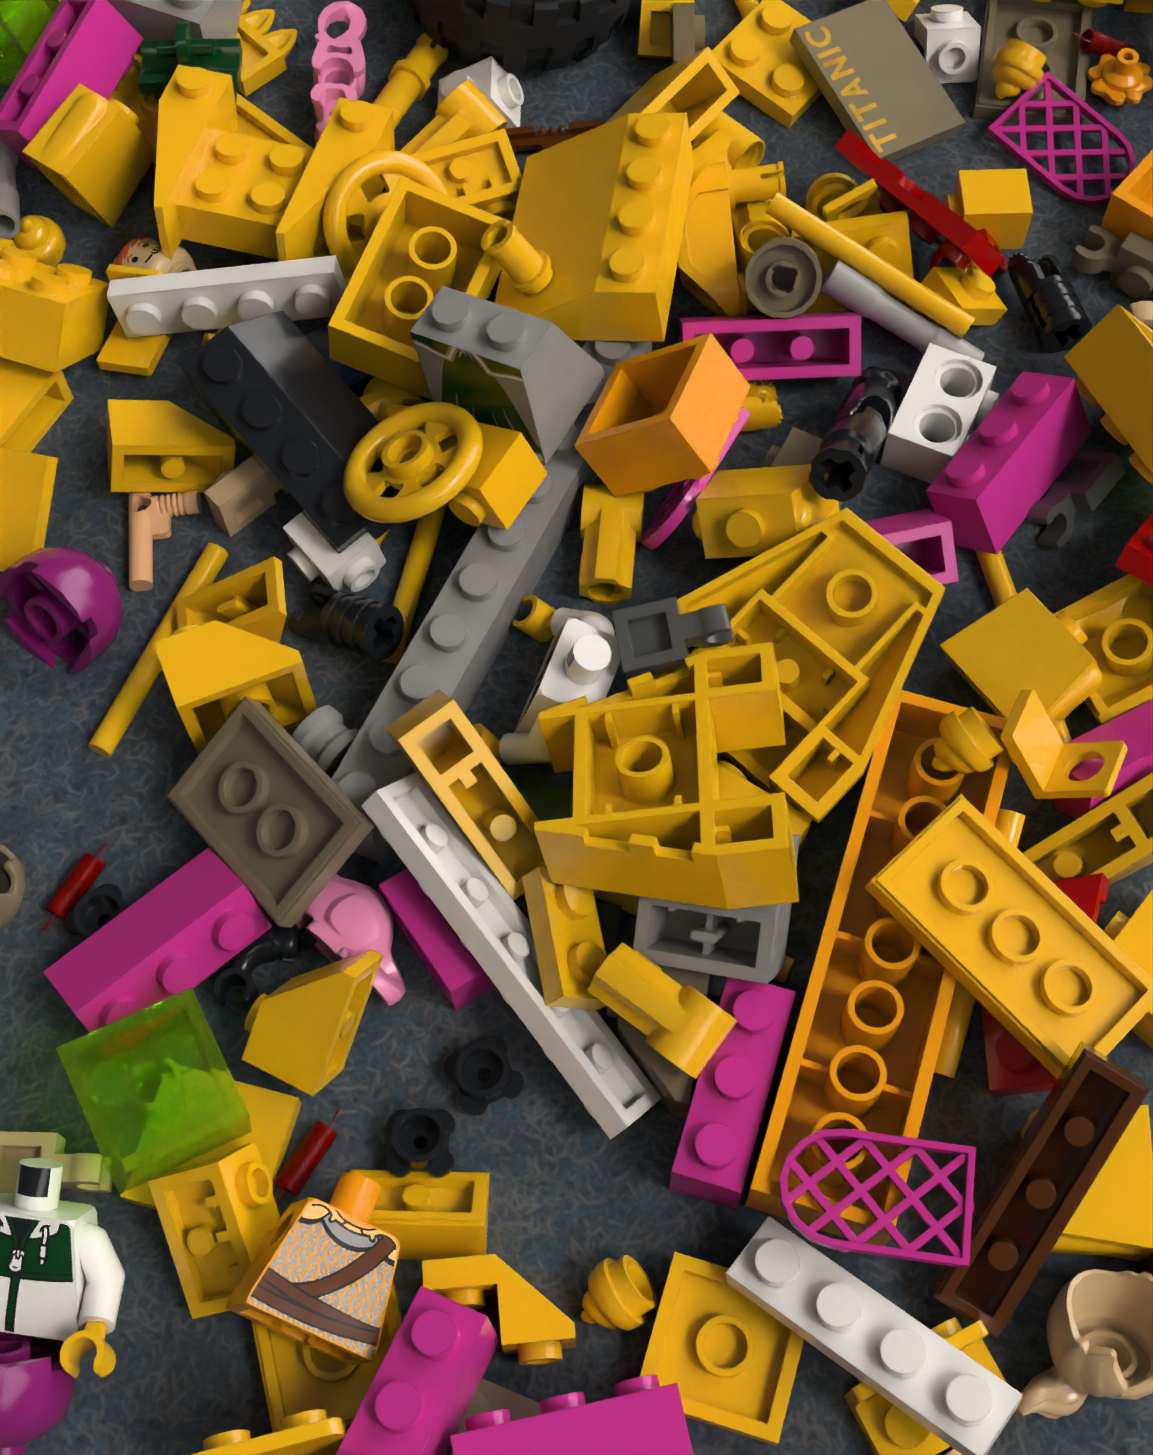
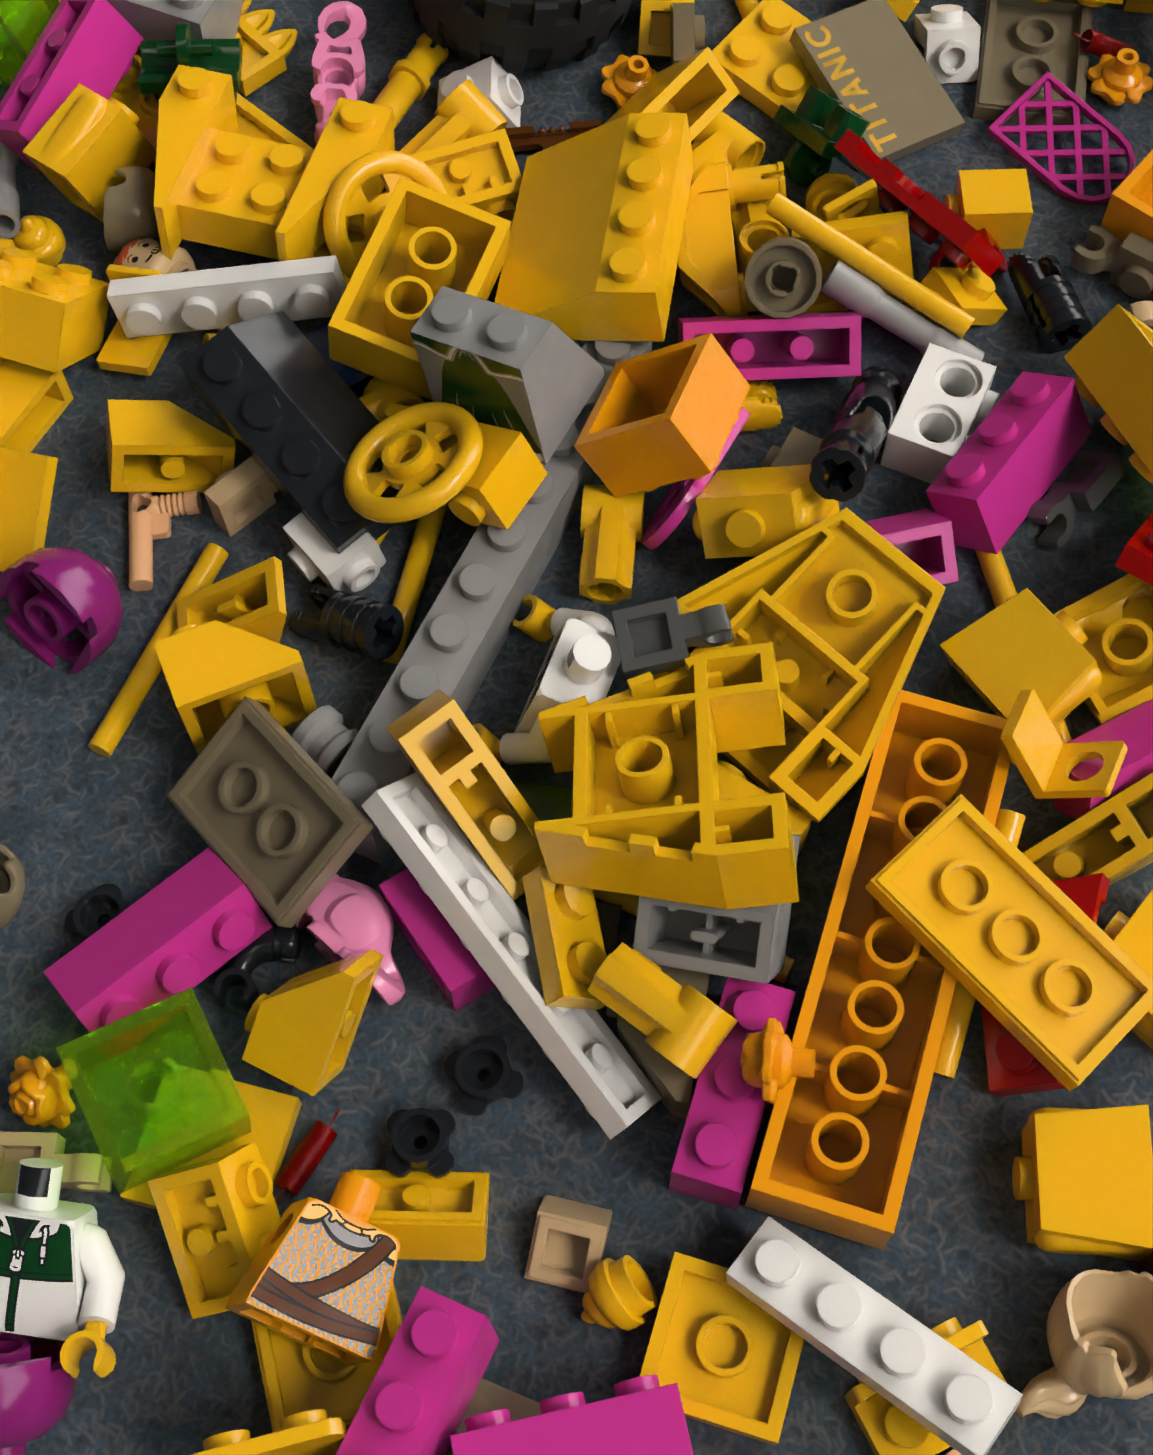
(40, 1093): none -> light orange plant
(75, 885): red piece -> none
(130, 208): none -> dark tan hair
(527, 267): yellow pin -> none
(527, 1319): yellow slope -> none
(567, 1242): none -> tan slope
(625, 77): none -> light orange plant
(772, 1061): none -> light orange plant
(819, 126): none -> dark green hips
(965, 743): yellow plate -> none
(965, 1205): dark pink window -> none
(1016, 68): yellow plate -> none
(1042, 1187): reddish brown slope -> none

